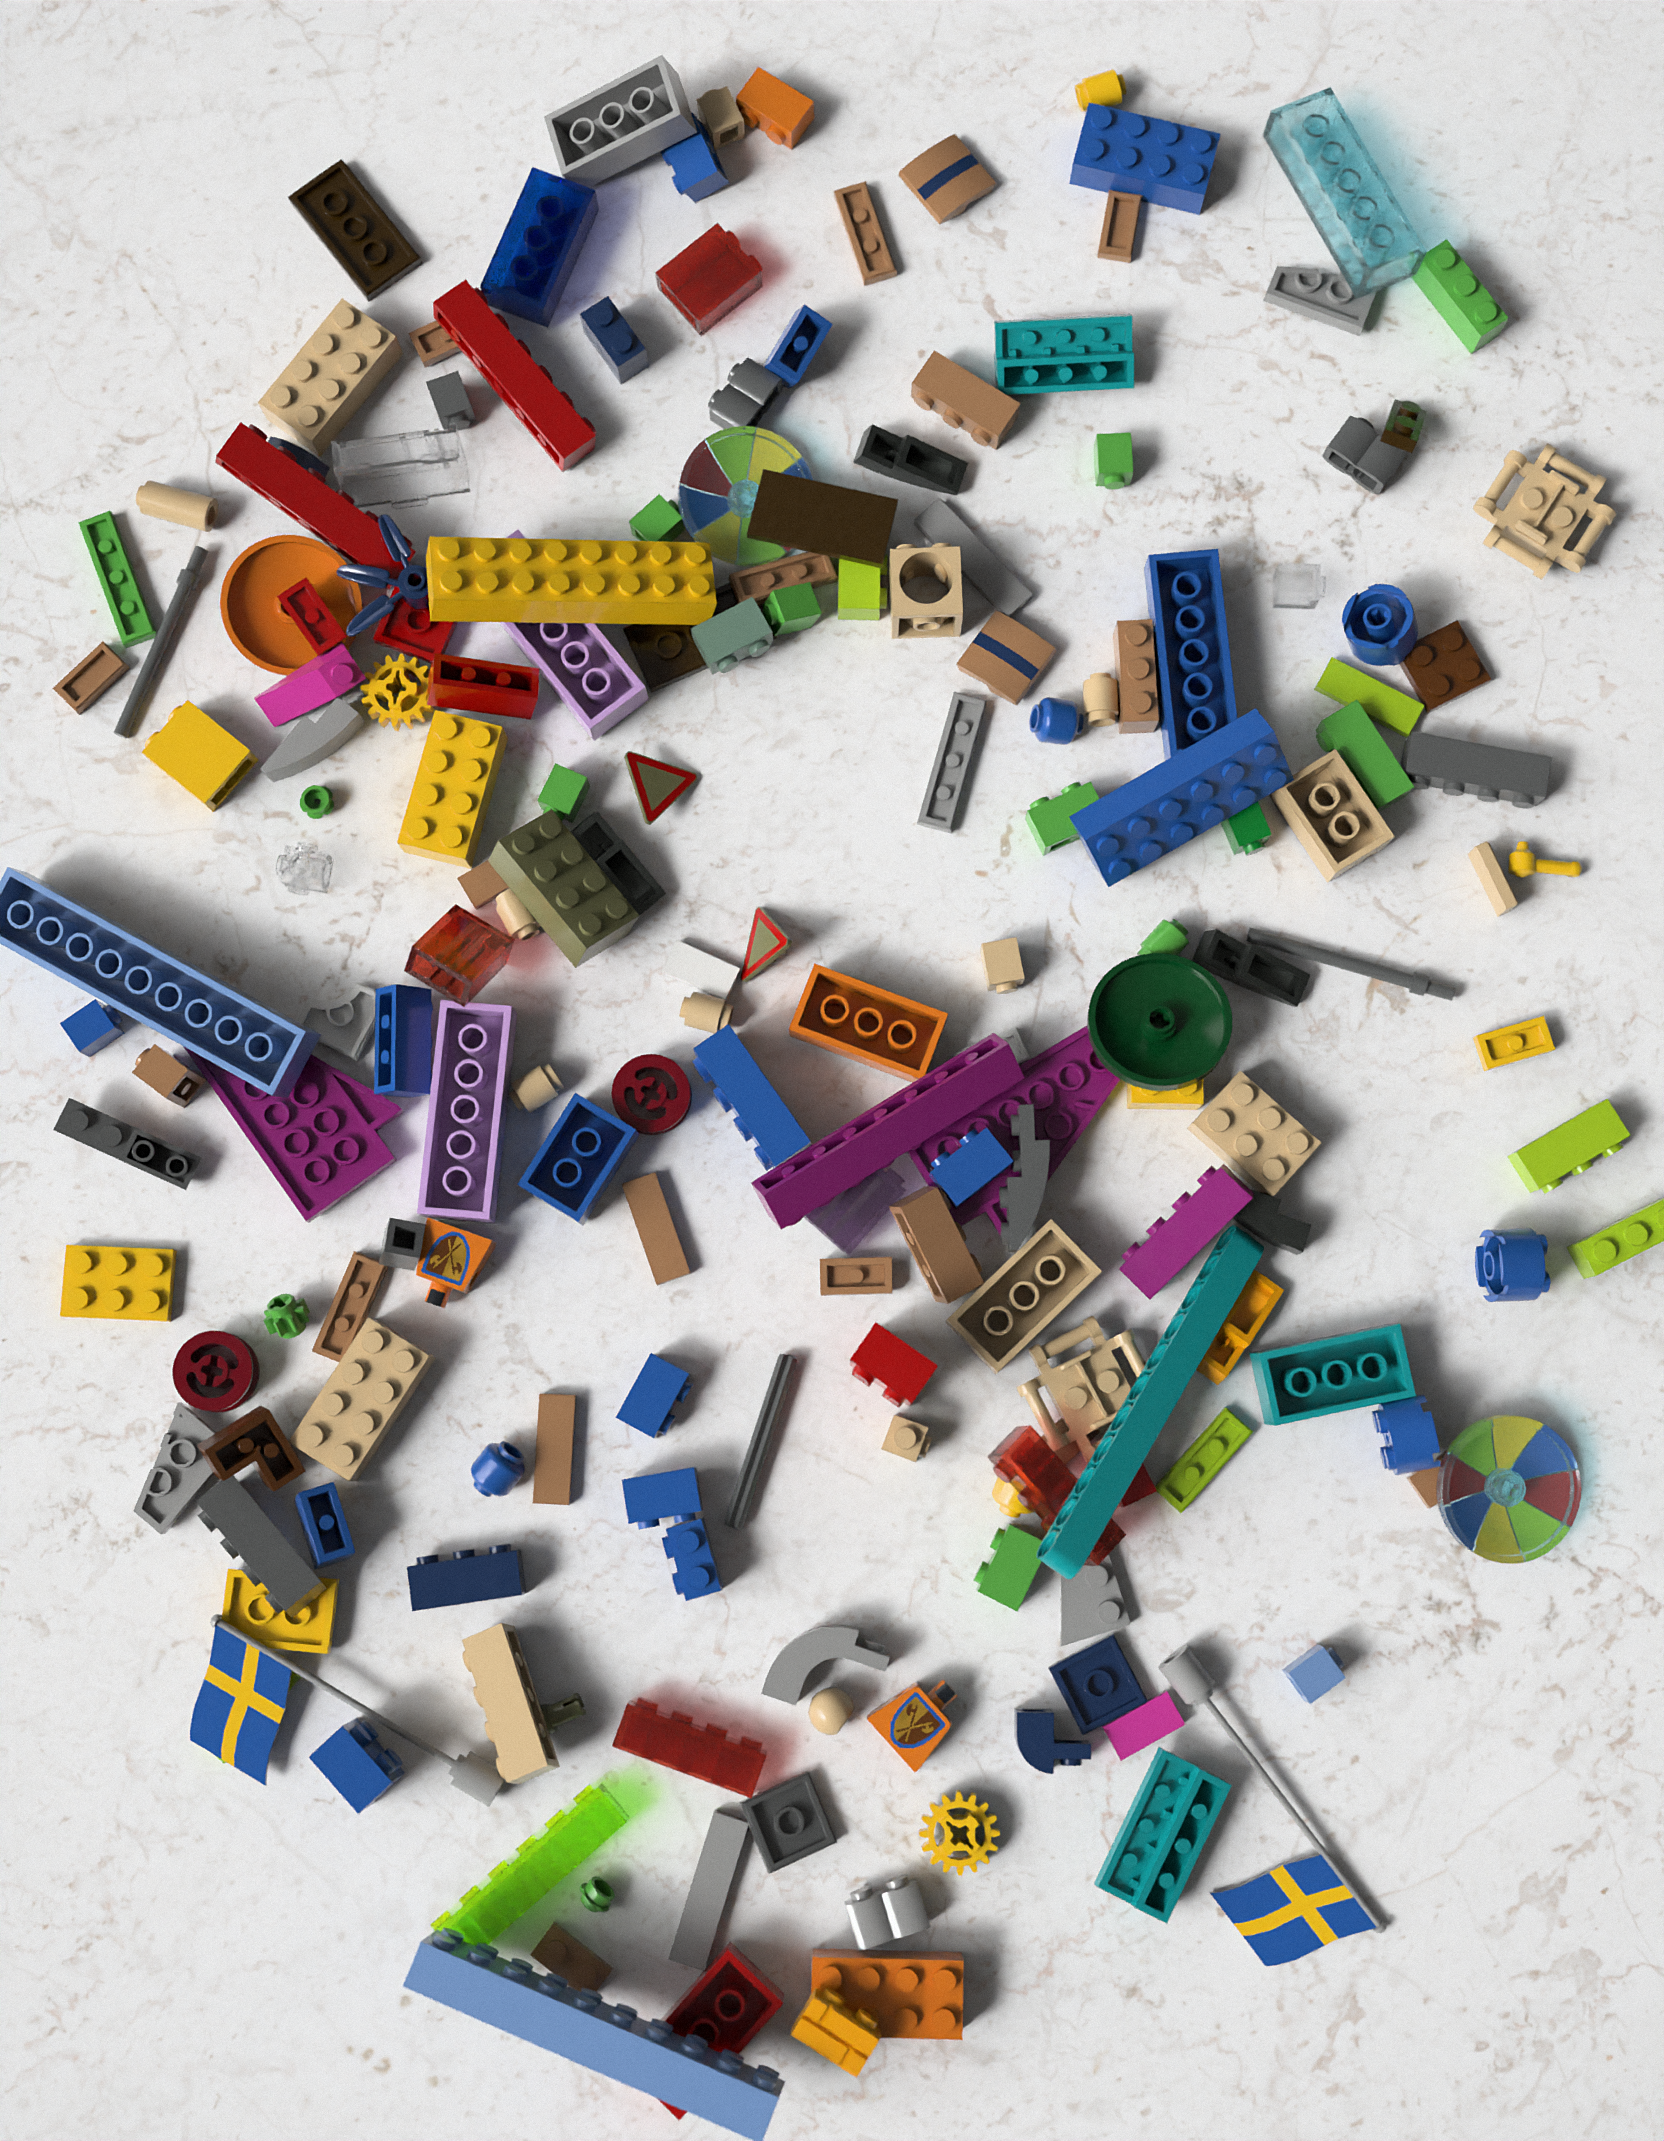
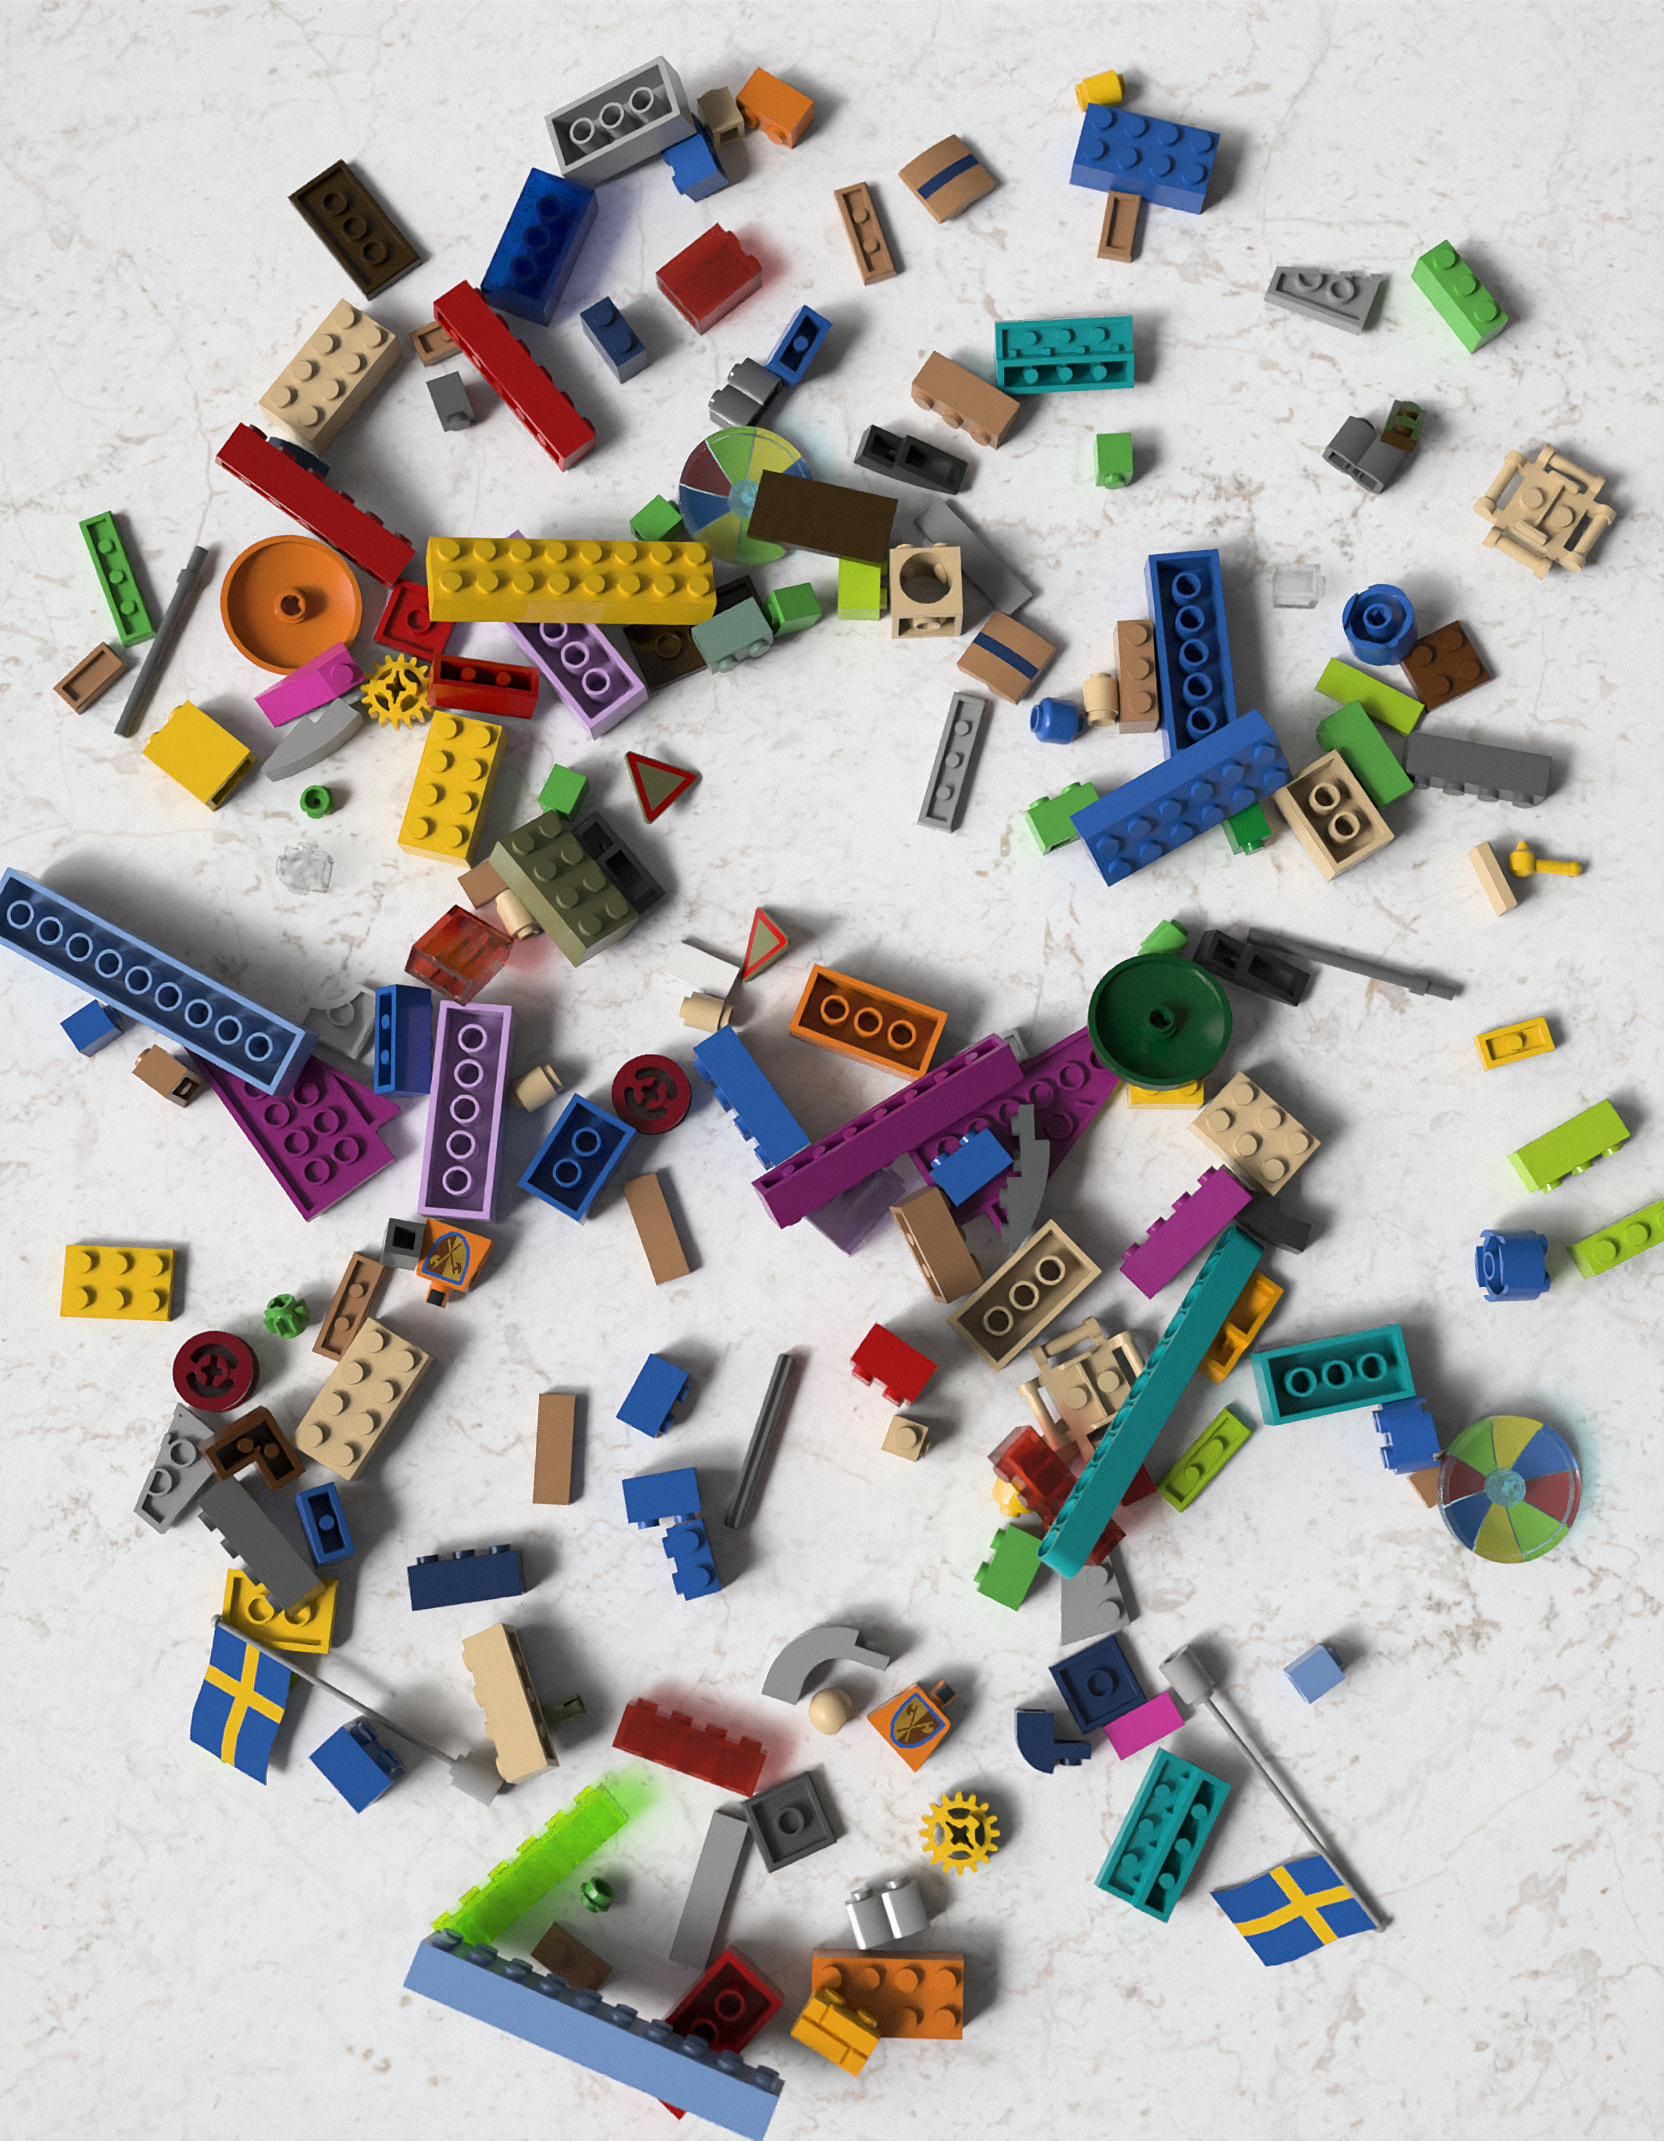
(127, 1143): dark grey slope -> none
(177, 505): tan brick -> none
(312, 616): red plate -> none
(409, 578): dark blue plant -> none
(441, 474): clear piece -> none
(498, 1469): blue head -> none
(782, 573): medium nougat tile -> none
(856, 1276): medium nougat plate -> none
(1002, 965): tan brick -> none
(1344, 192): clear light blue brick -> none

